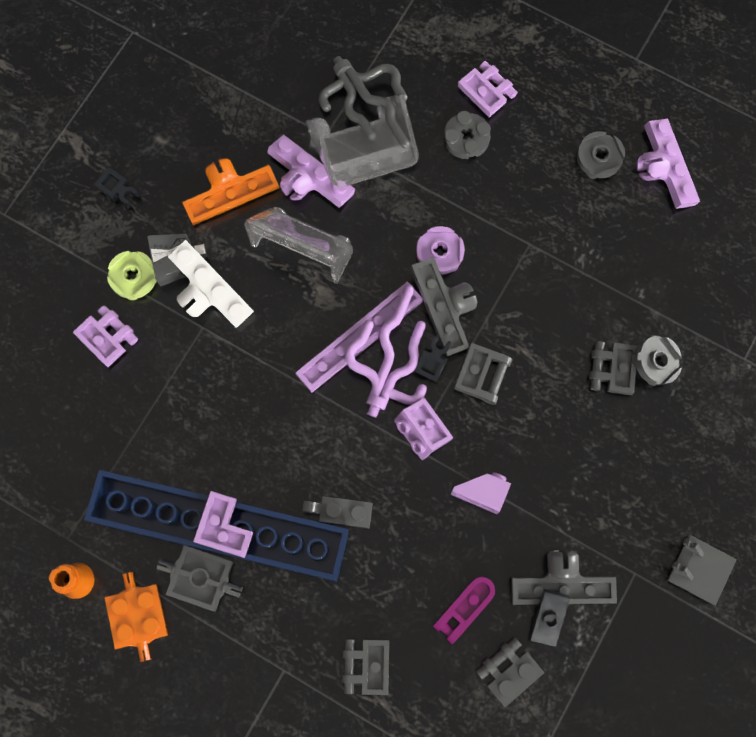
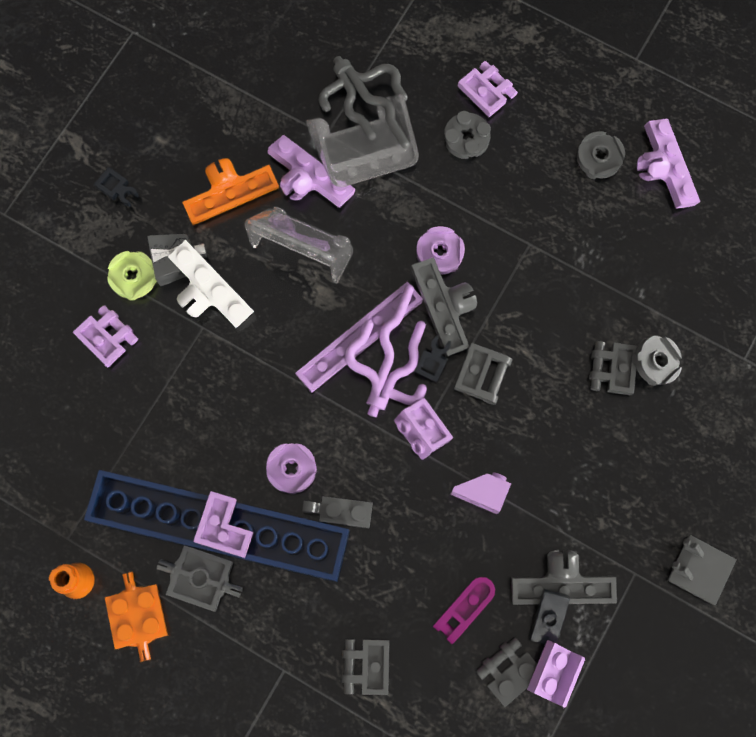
(291, 482): none -> lavender plate
(556, 674): none -> lavender bracket

